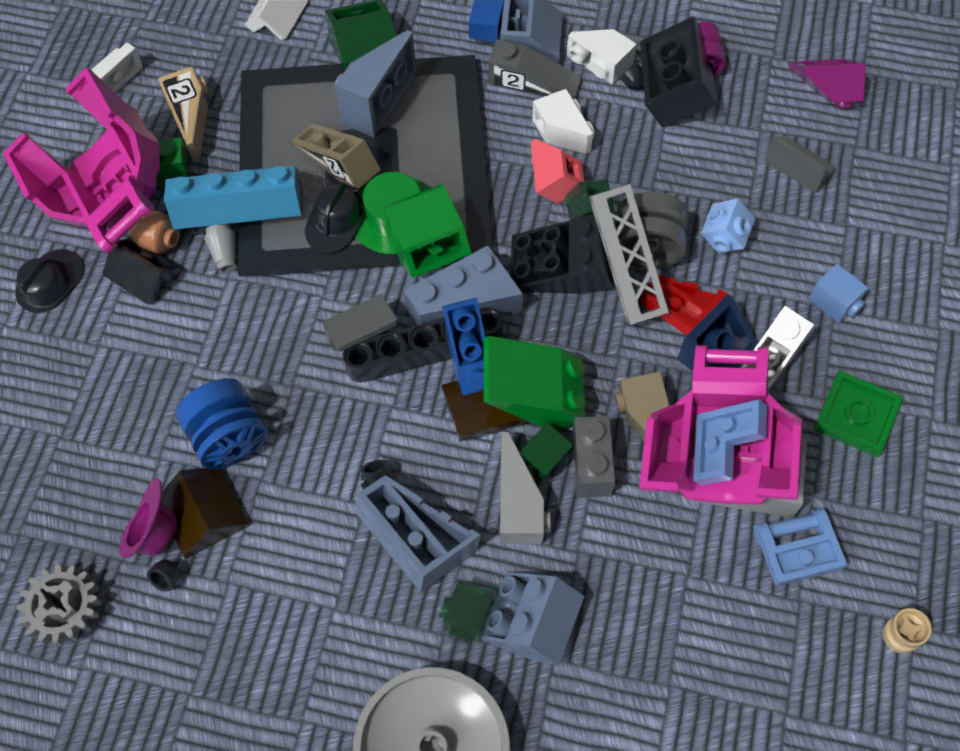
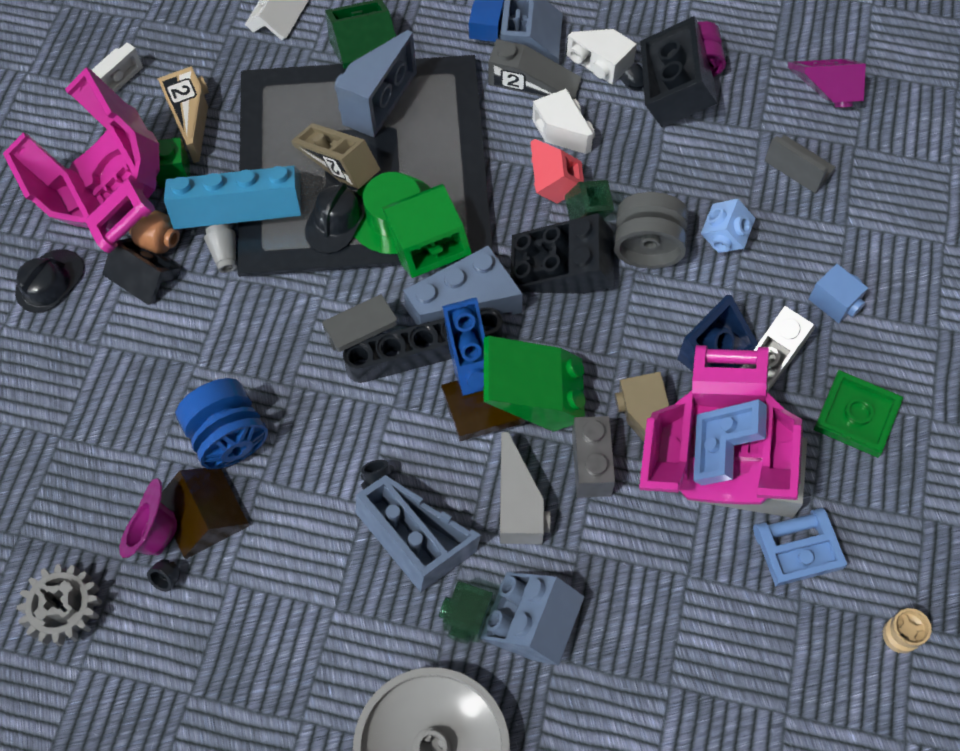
(545, 450): dark green panel -> none
(615, 257): light grey fence -> none
(684, 302): red wing -> none

